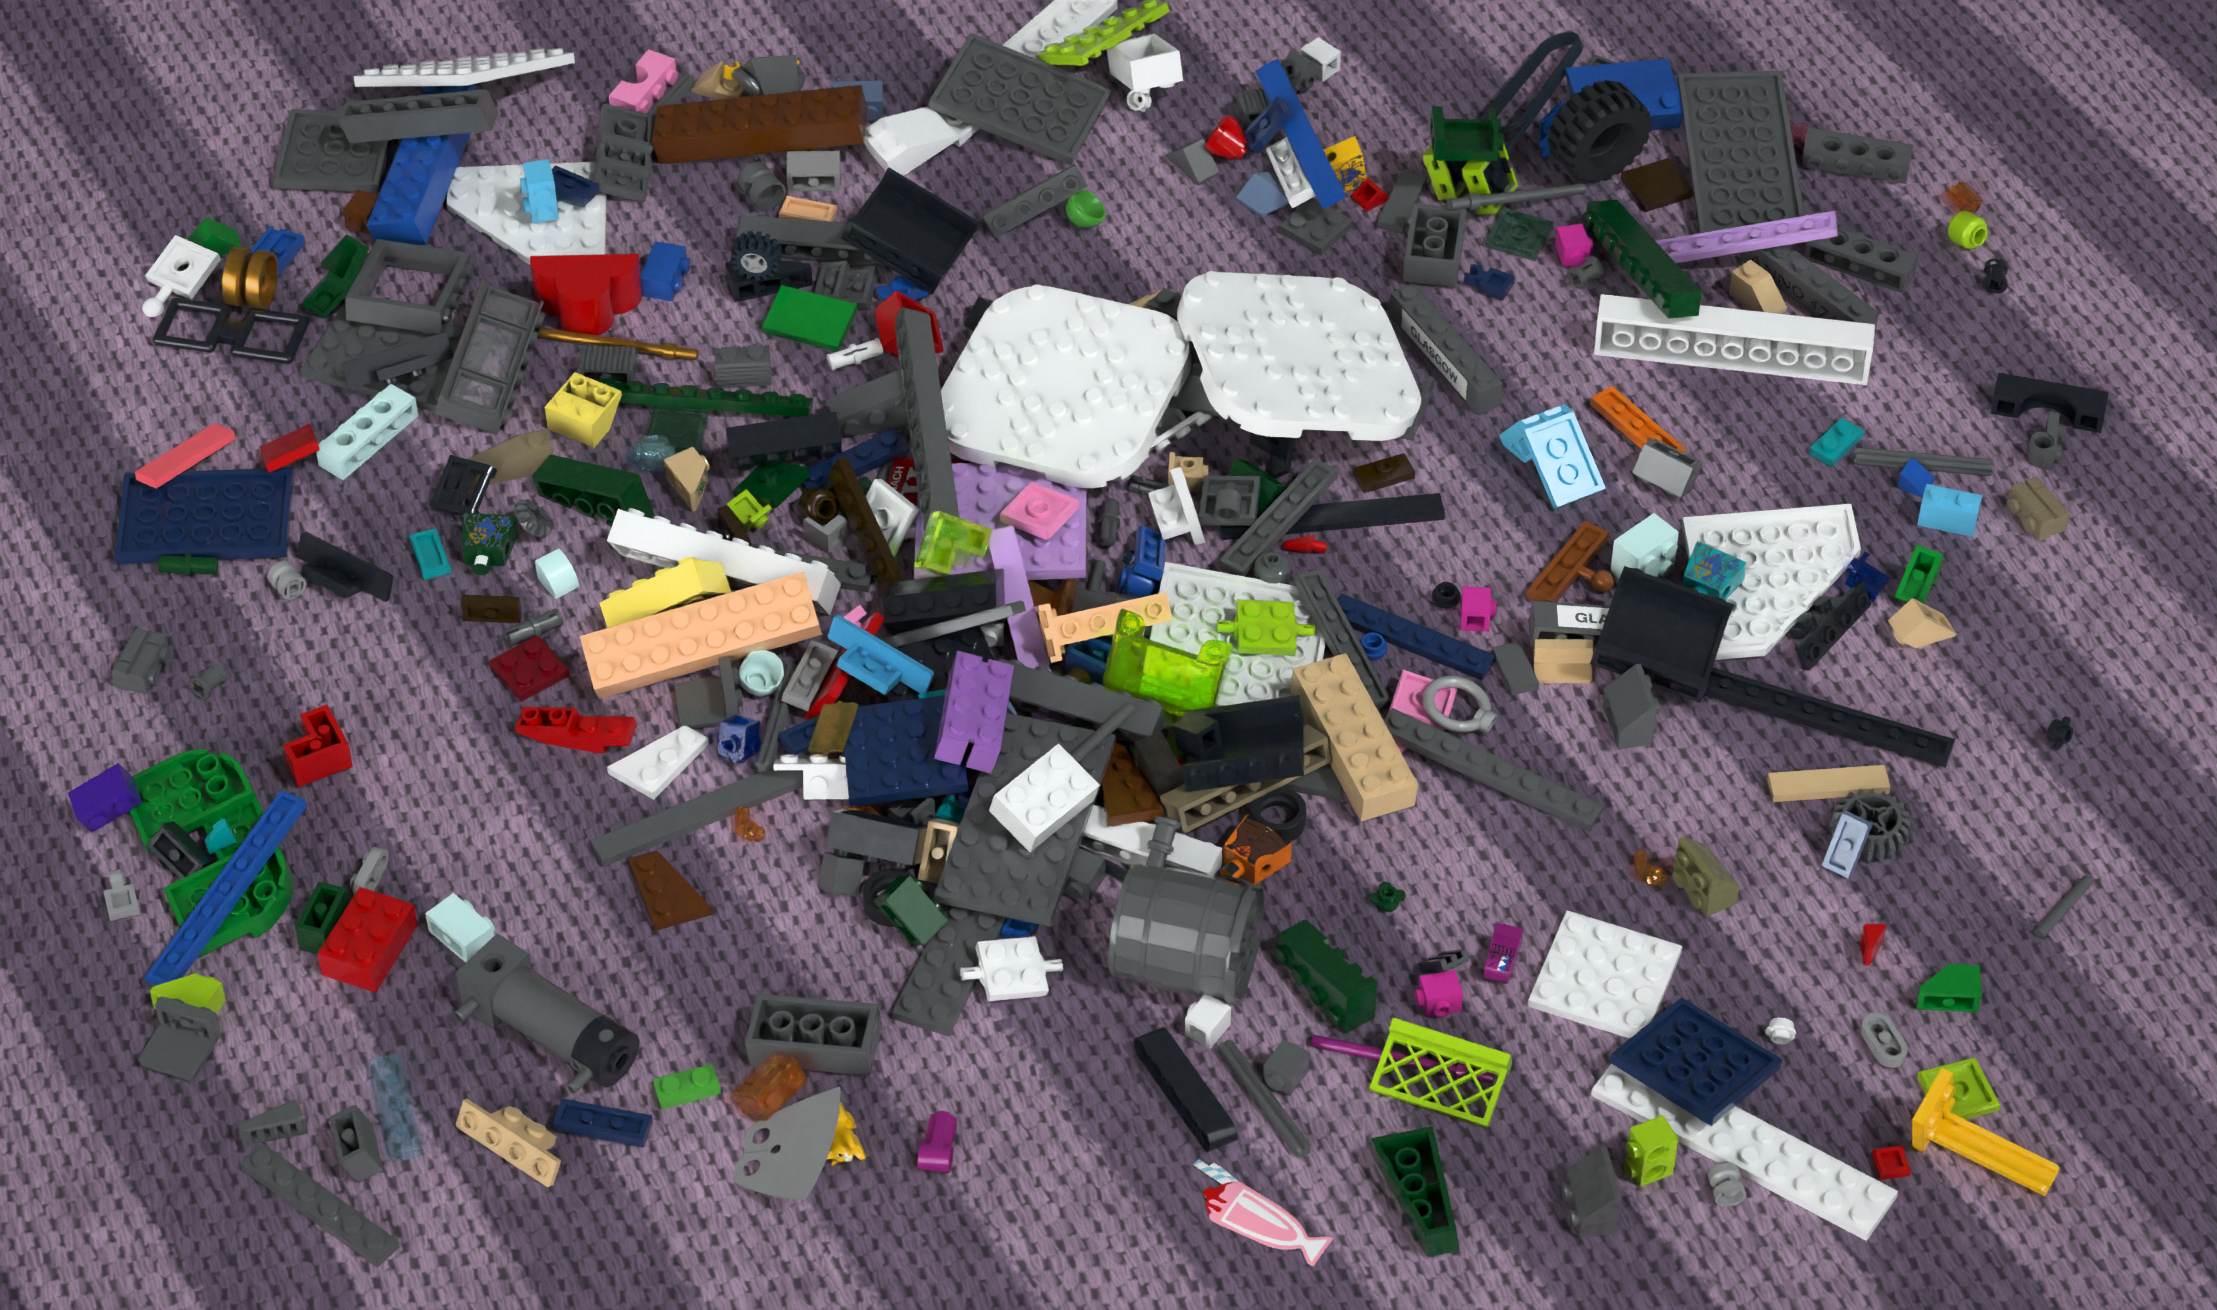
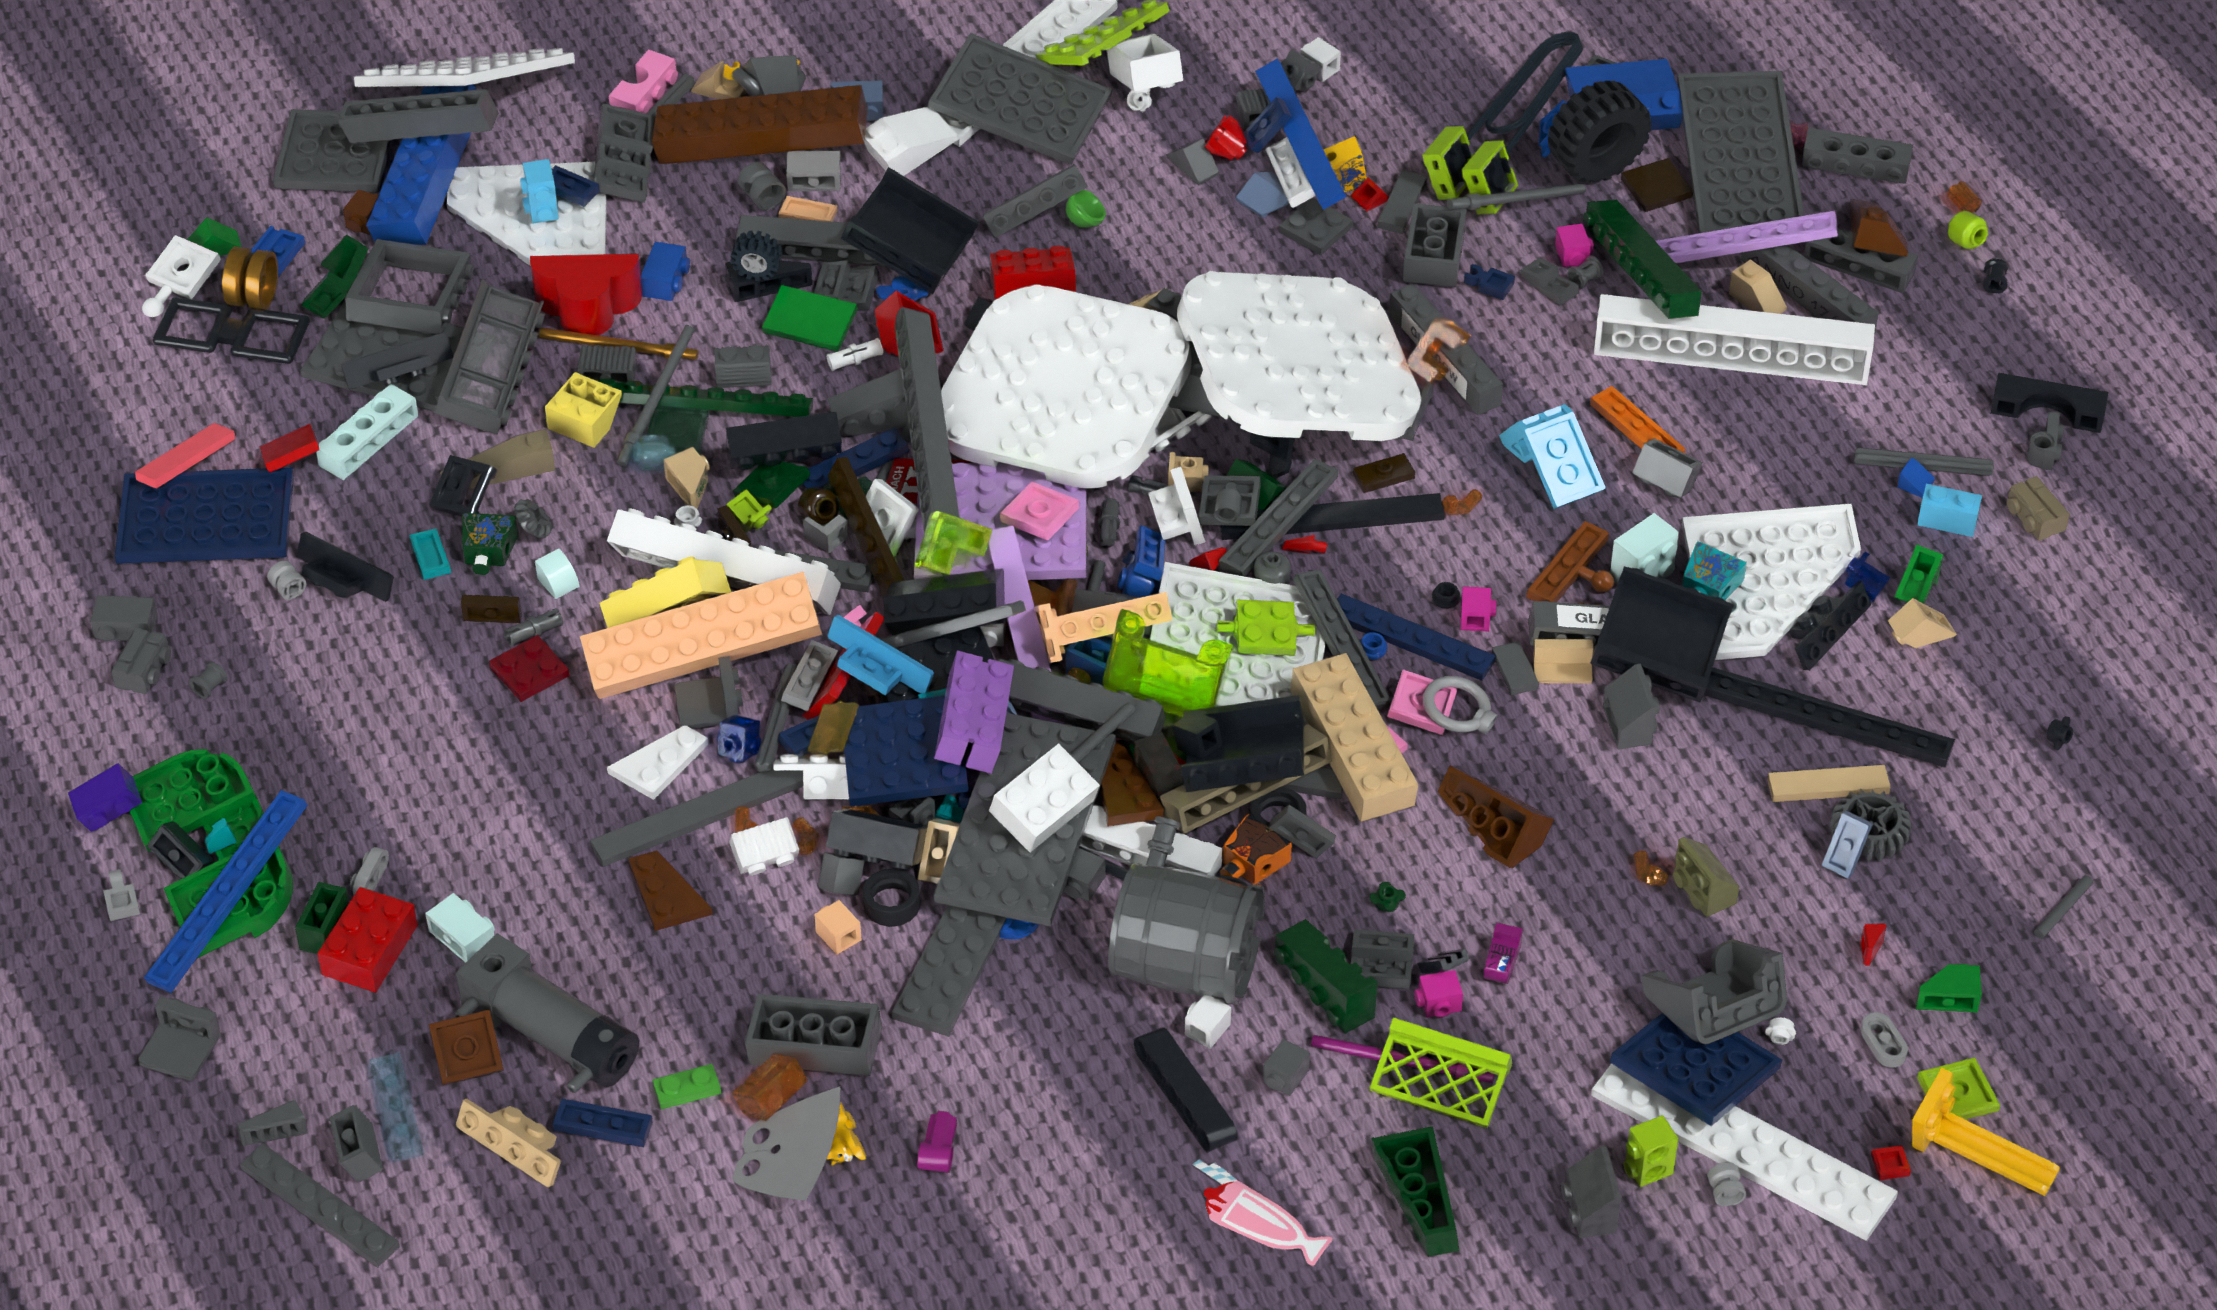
(120, 615): none -> dark grey brick
(188, 564): dark green pin -> none
(192, 990): lime slope -> none
(320, 751): red brick -> none
(466, 1047): none -> reddish brown plate
(568, 729): red slope -> none
(591, 488): dark green wedge -> none
(655, 396): none -> dark grey bar
(688, 515): none -> white plate
(761, 673): light aqua hair -> none
(764, 846): none -> white brick
(809, 836): none -> clear orange arm
(837, 927): none -> light nougat brick
(911, 910): dark green brick -> none
(1011, 968): white plate -> none
(1032, 267): none -> red brick
(1208, 560): none -> red slope
(1264, 1098): dark grey axle -> none
(1302, 831): none -> dark grey plate
(1384, 957): none -> dark grey slope
(1421, 358): none -> clear orange panel
(1453, 506): none -> clear orange arm
(1465, 137): dark green panel -> none
(1493, 770): dark grey plate -> none
(1500, 820): none -> reddish brown wedge
(1519, 234): clear green tile -> none
(1546, 279): none -> dark grey slope
(1604, 975): white plate -> none
(1738, 993): none -> dark grey windscreen
(1836, 442): teal plate -> none
(1875, 229): none -> reddish brown wedge

